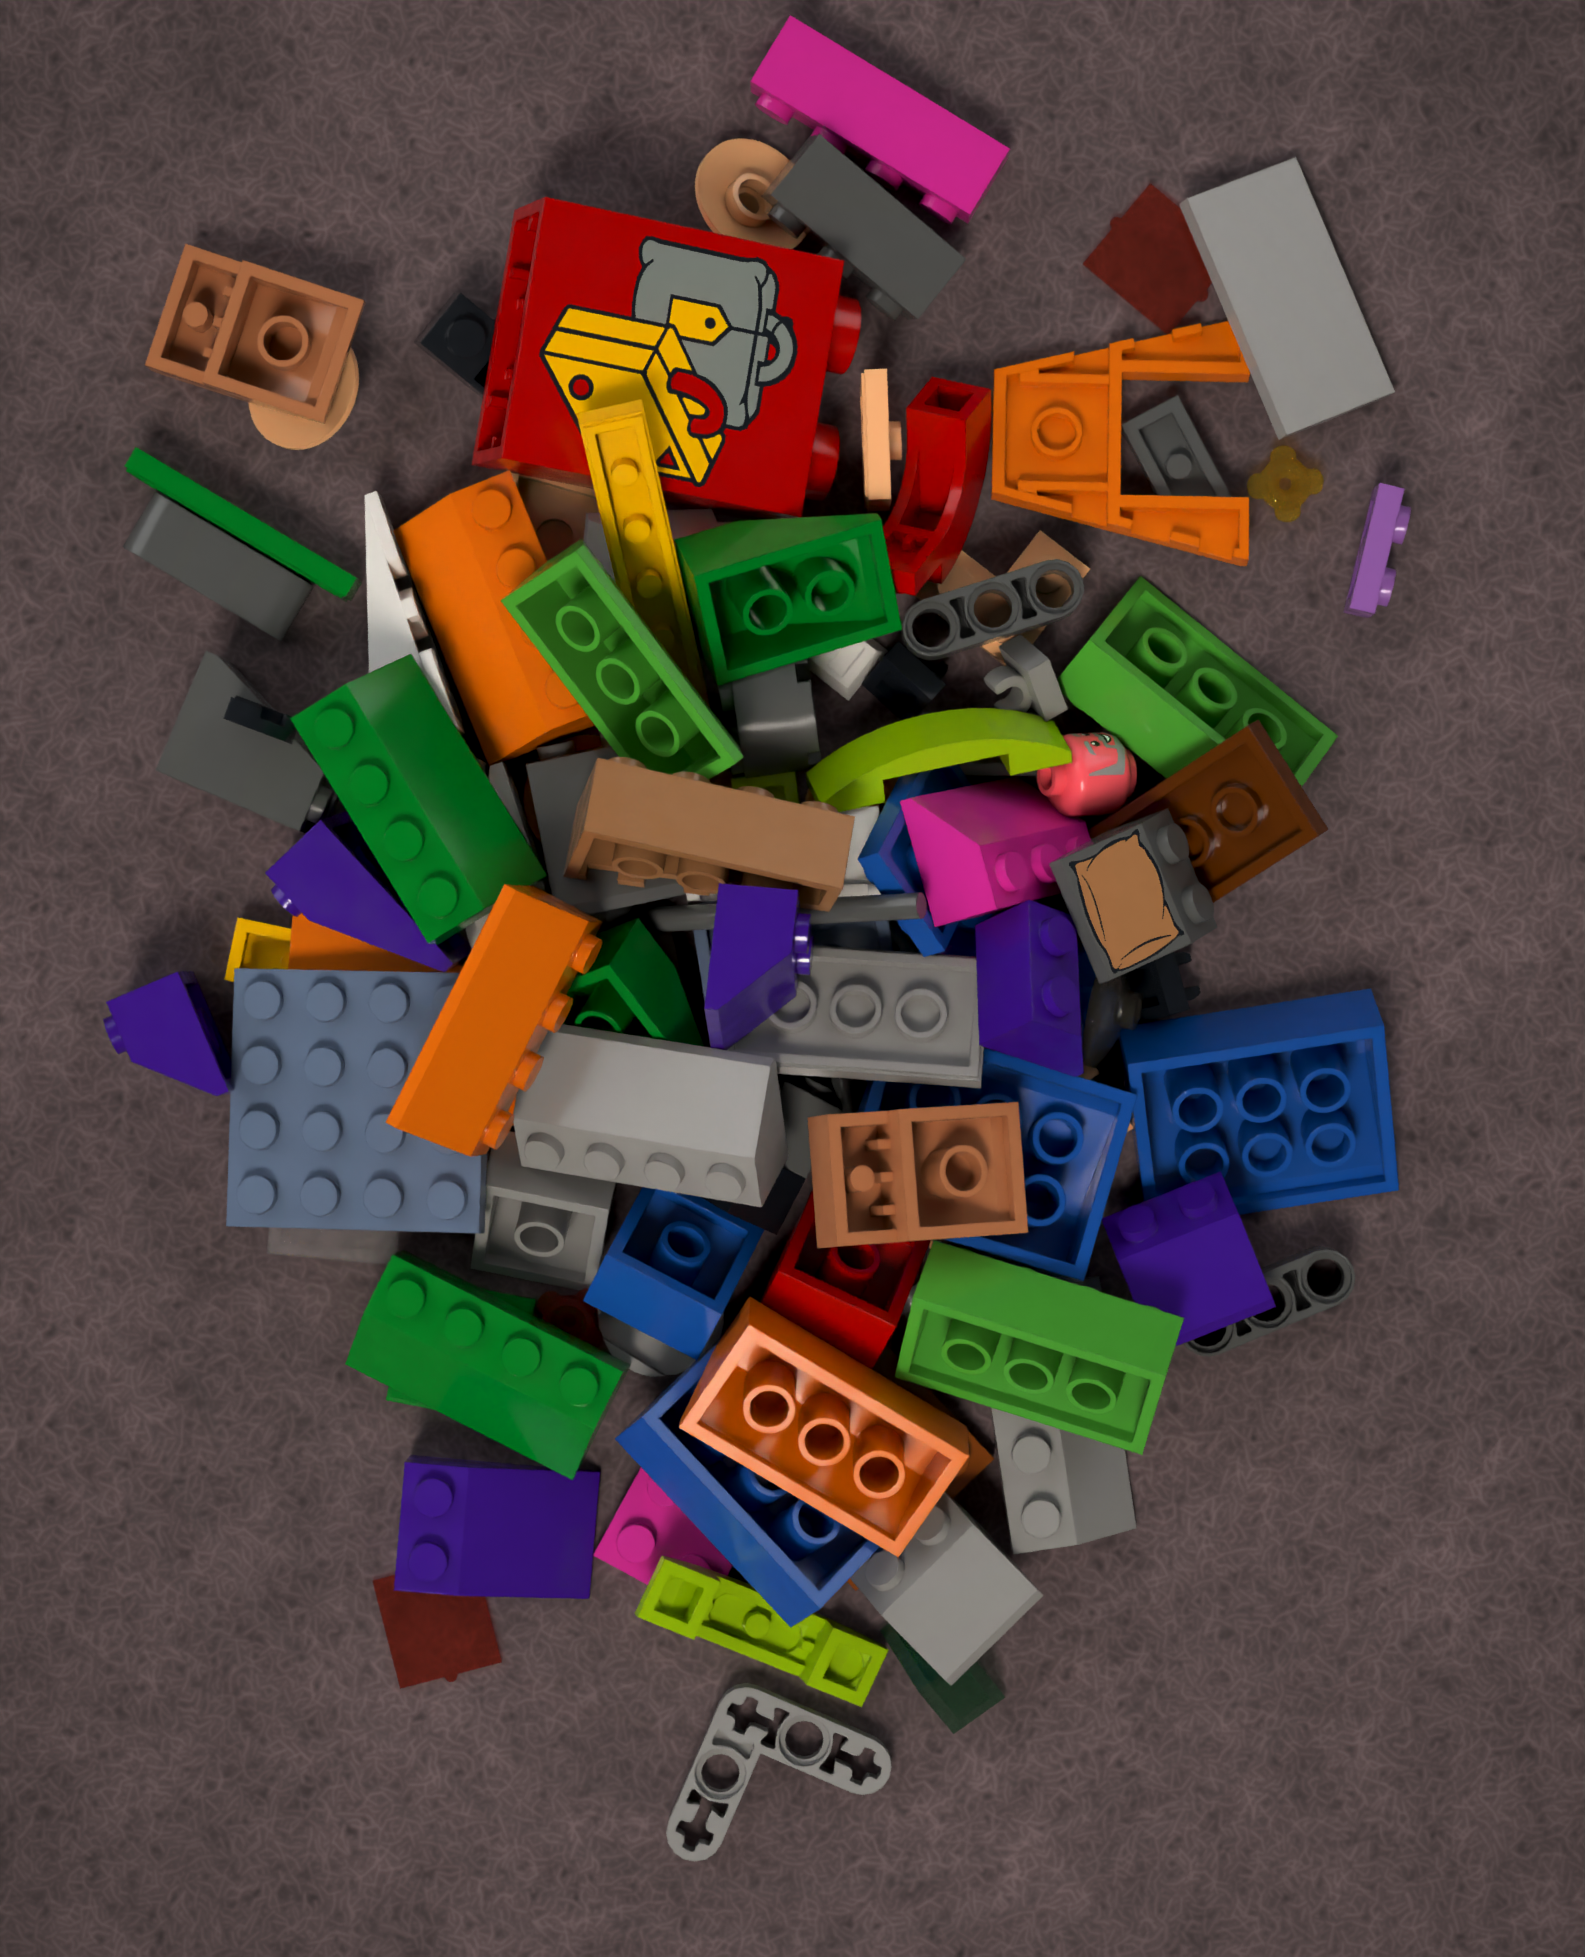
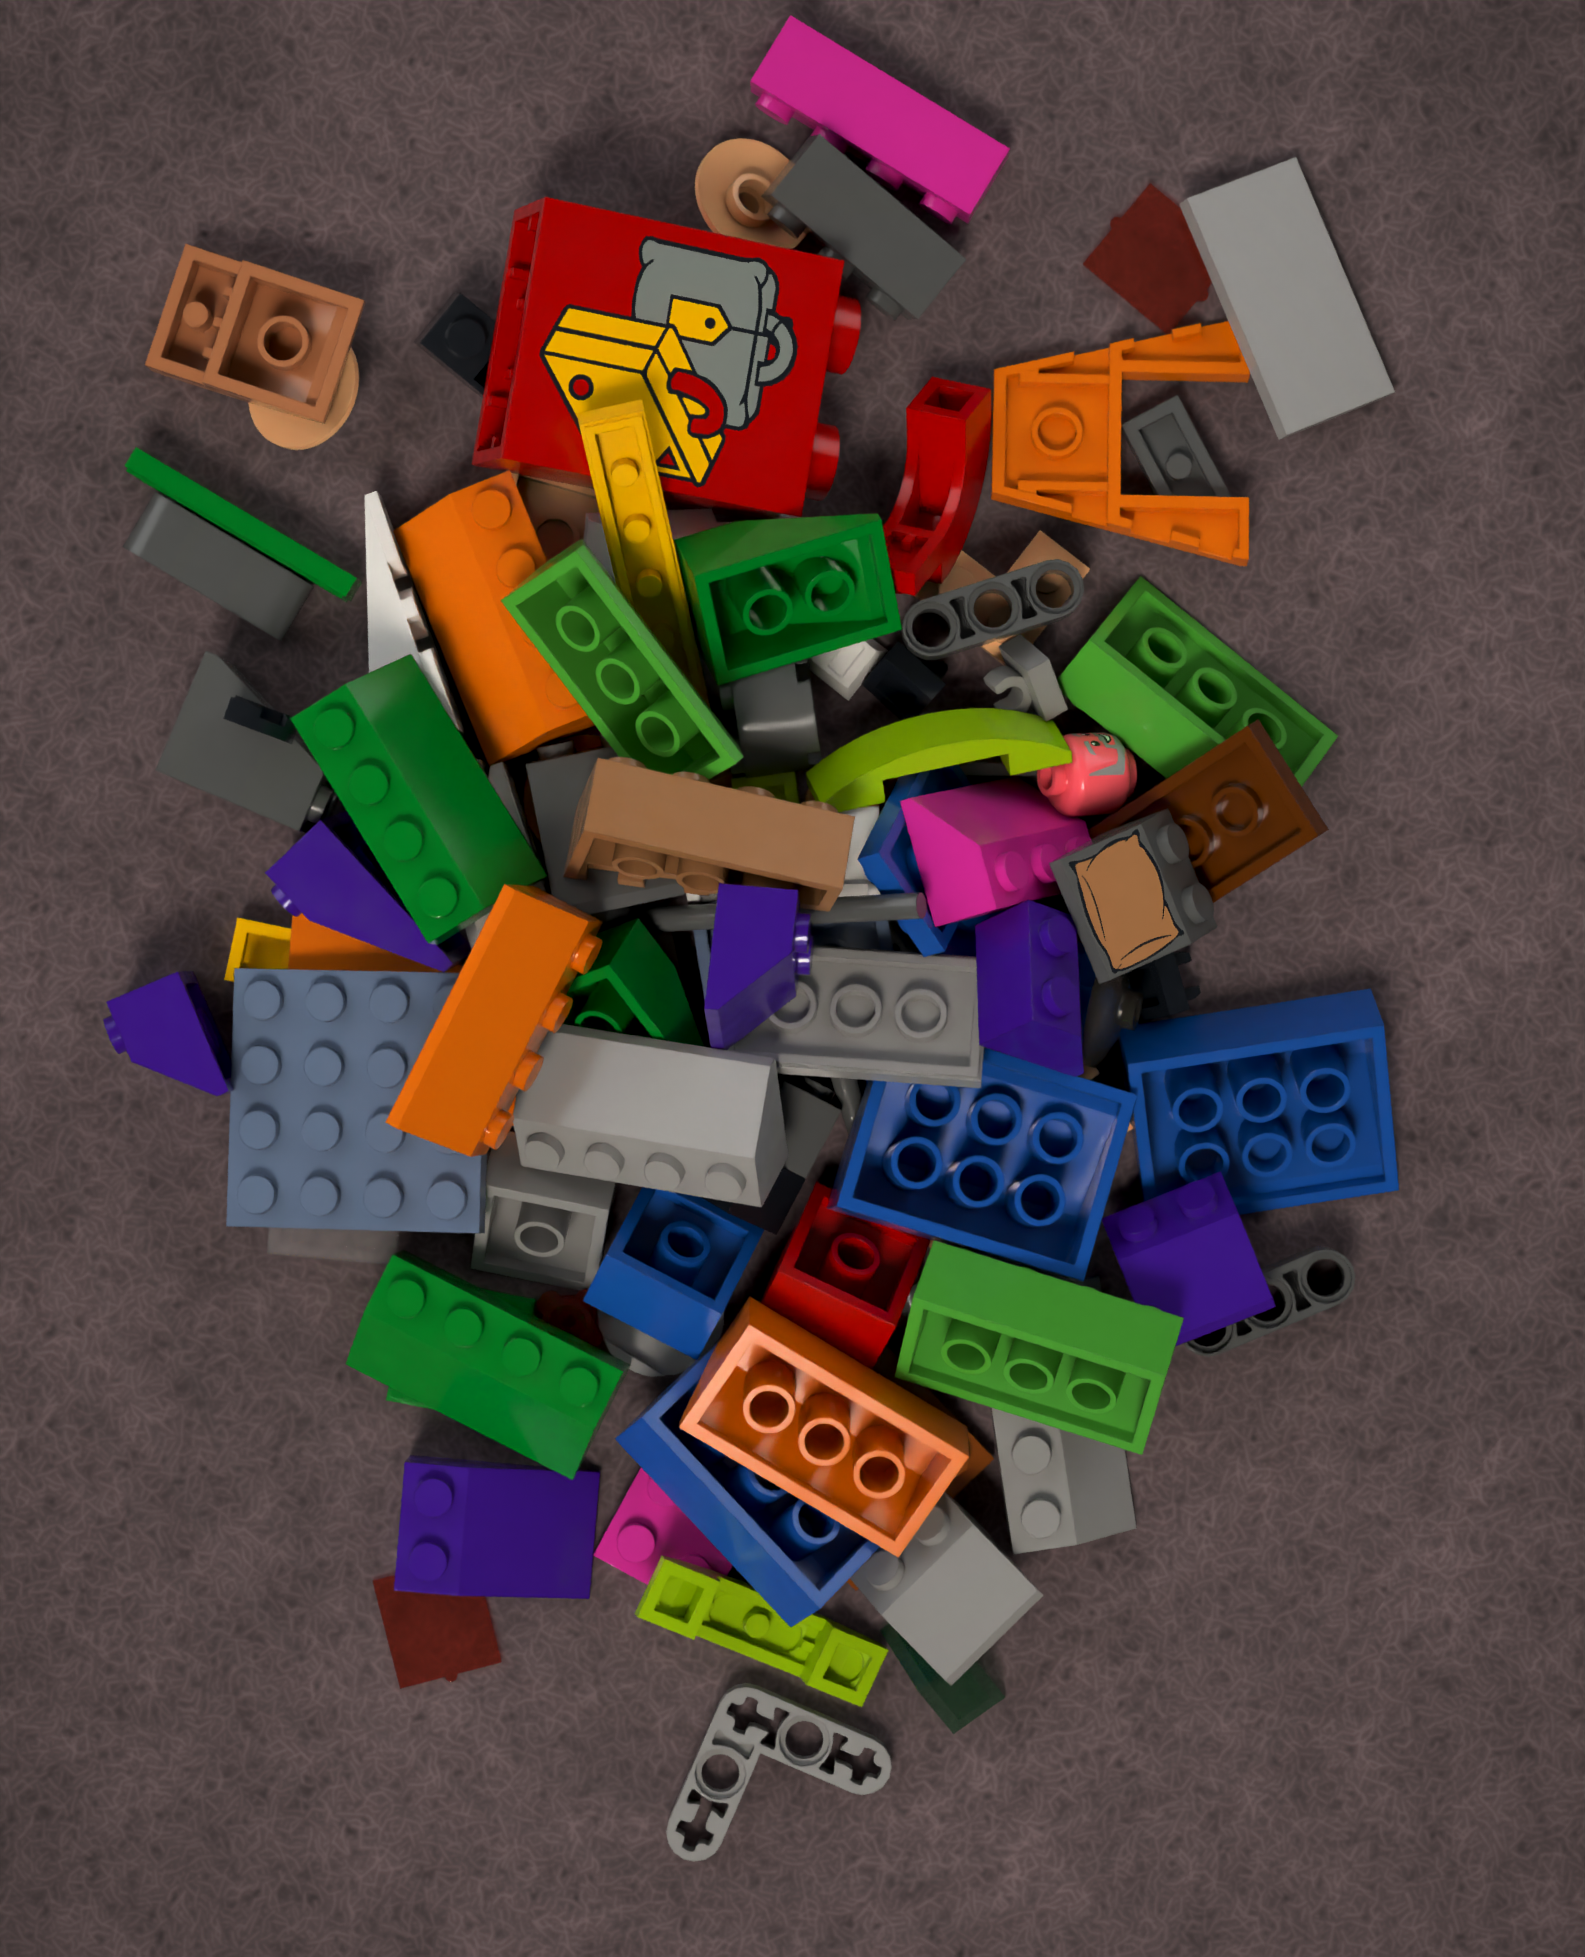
(879, 440): light nougat plate -> none
(917, 1174): nougat slope -> none
(1303, 484): clear yellow plate -> none
(1384, 525): medium lavender plate -> none

